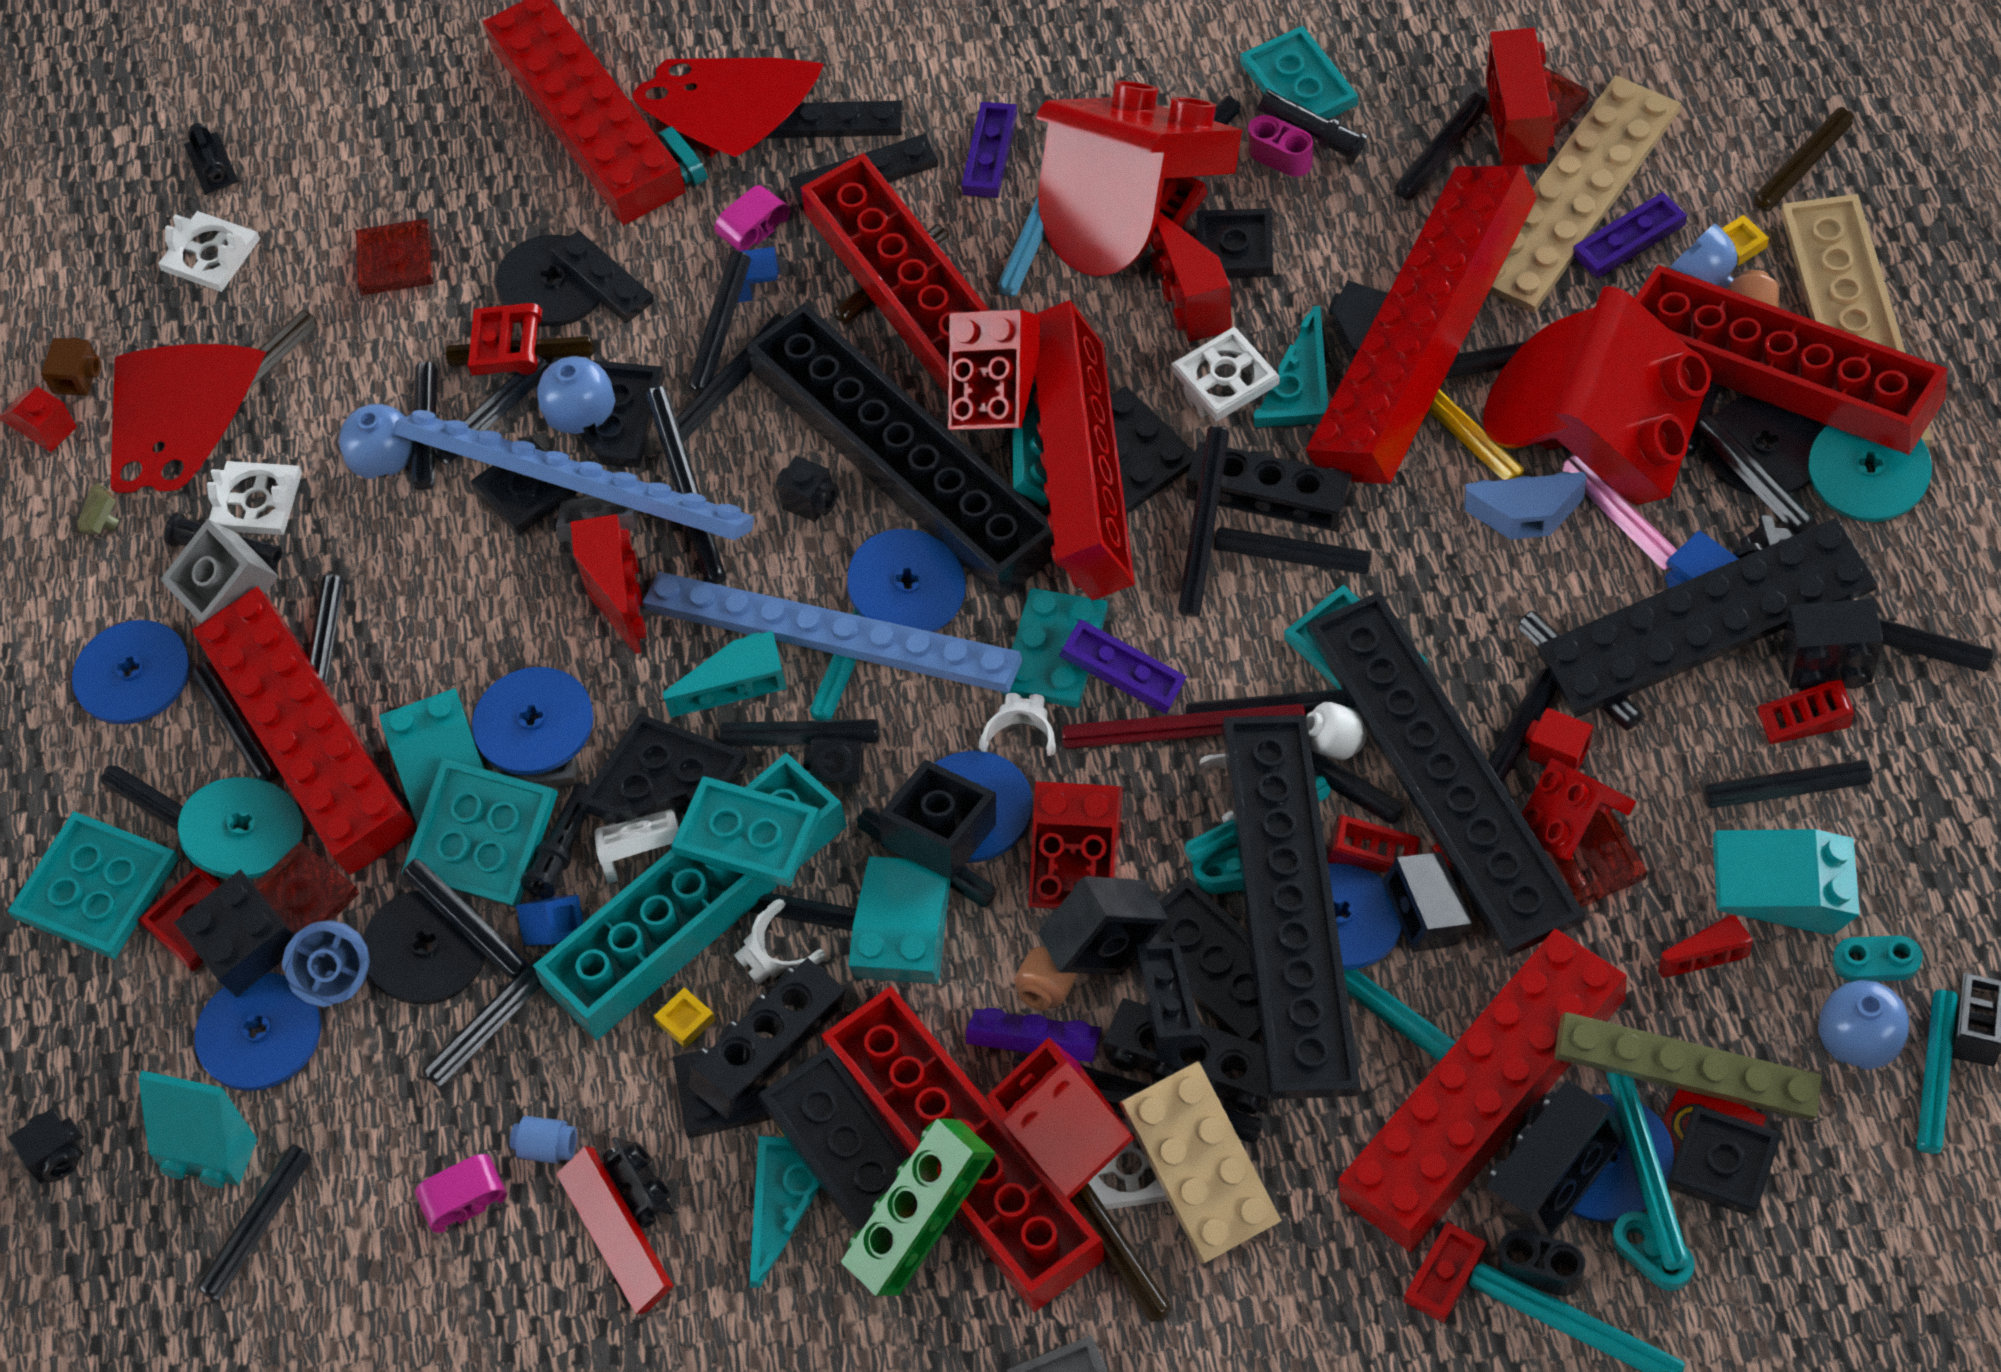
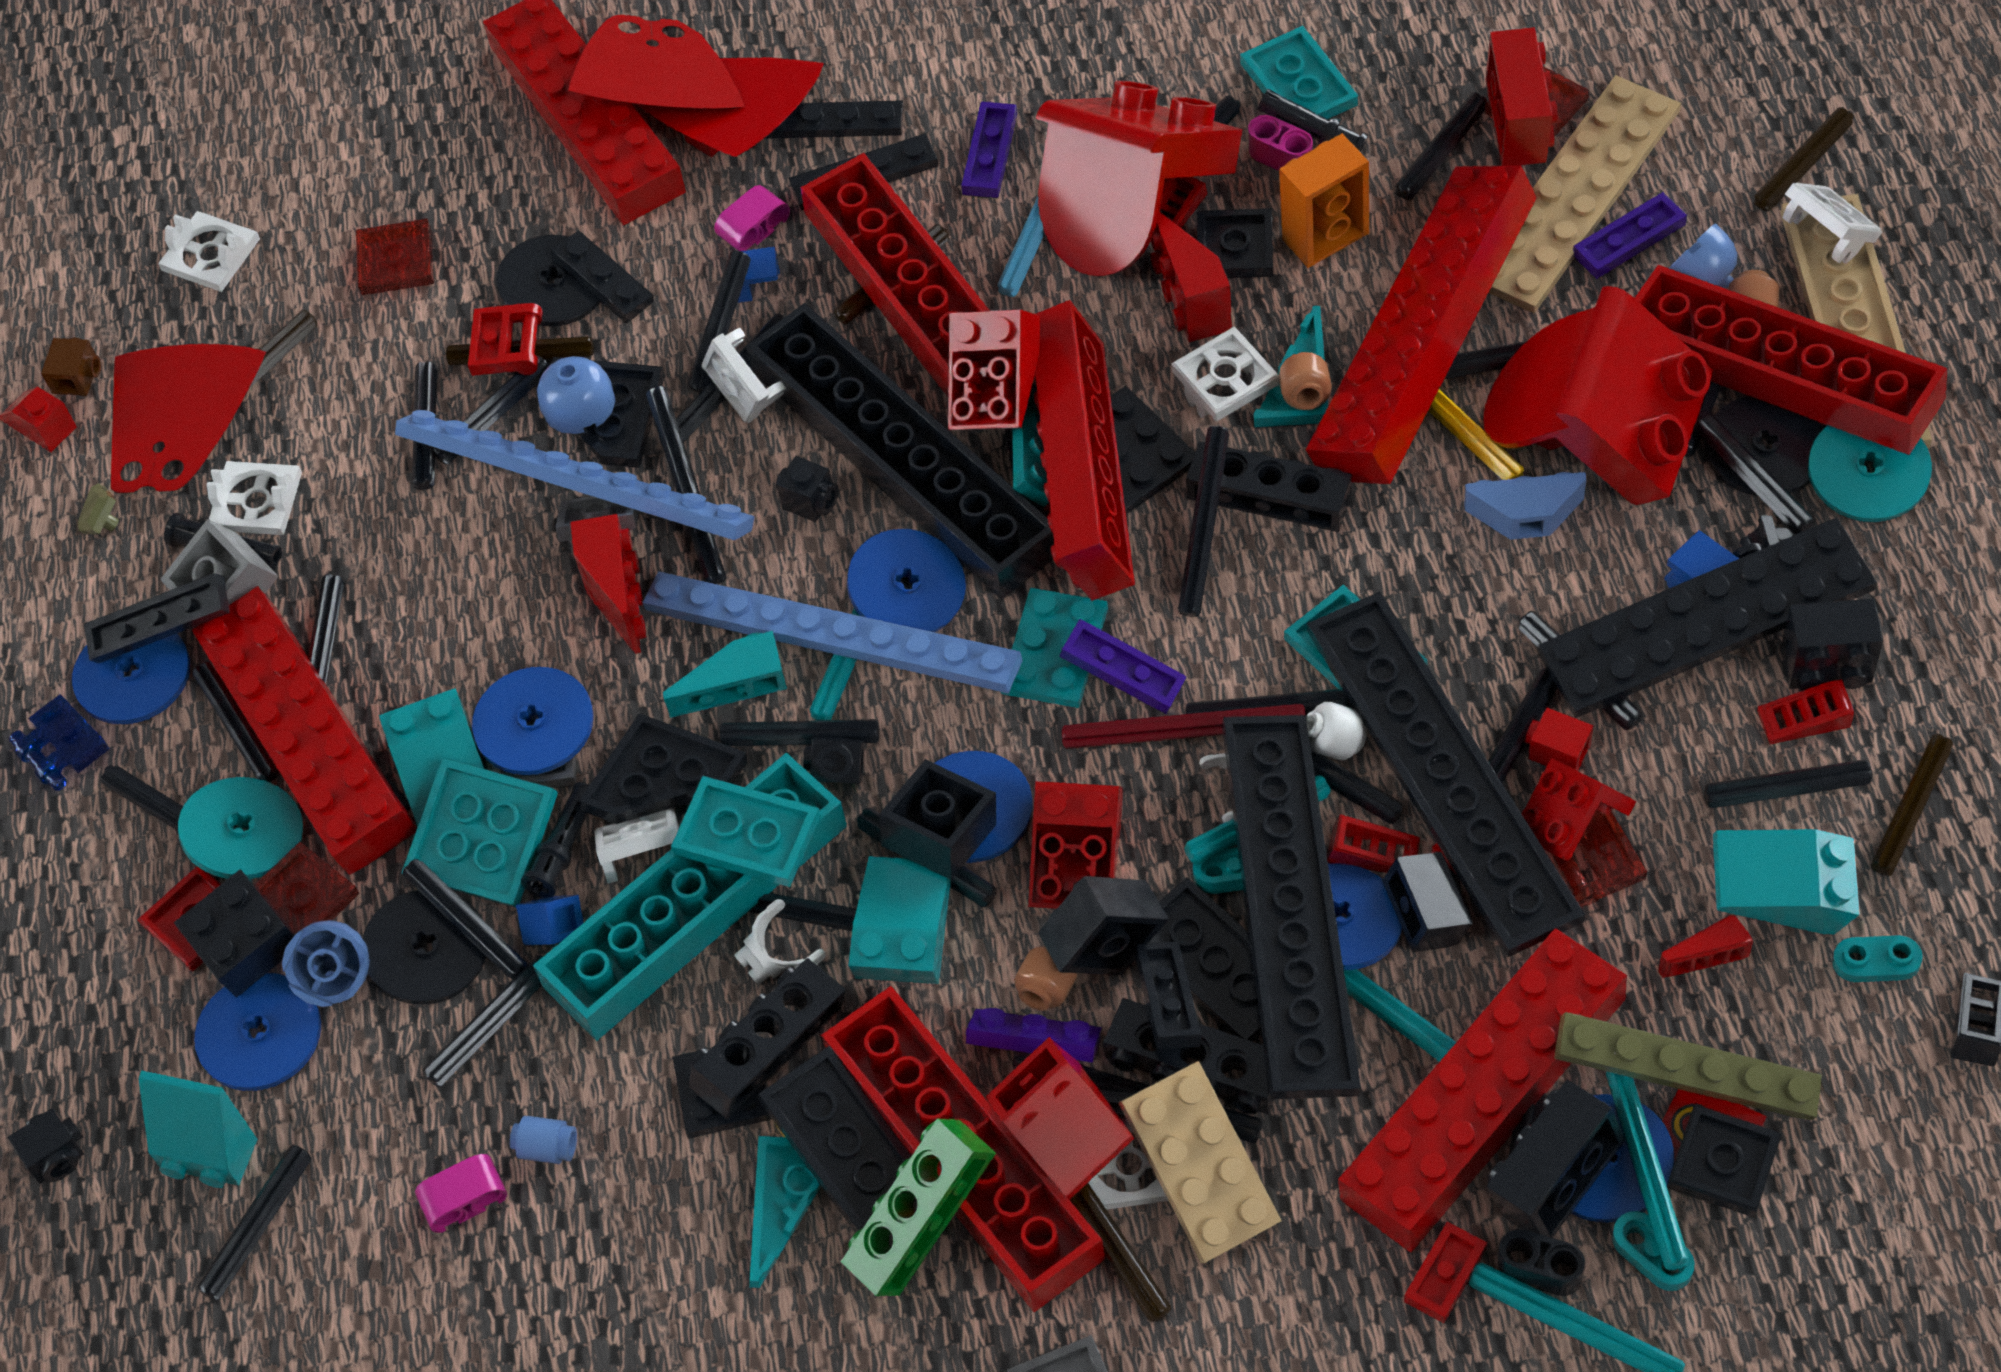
(67, 733): none -> clear blue plate
(93, 885): teal plate -> none
(156, 618): none -> black plate
(209, 159): black hinge -> none
(371, 443): medium blue cylinder -> none
(517, 497): black plate -> none
(615, 1230): tile -> none
(629, 1166): black hinge -> none
(673, 74): none -> red piece
(684, 1017): yellow plate -> none
(689, 163): teal plate -> none
(736, 376): none -> white piece
(1018, 711): white helmet -> none
(1293, 550): black axle -> none
(1305, 381): none -> nougat head
(1324, 200): none -> orange brick
(1354, 314): black slope -> none
(1623, 514): bright pink axle -> none
(1746, 237): yellow plate -> none
(1835, 214): none -> white piece
(1864, 1024): medium blue cylinder -> none
(1911, 805): none -> dark brown axle
(1936, 645): black axle -> none
(1937, 1072): teal axle -> none

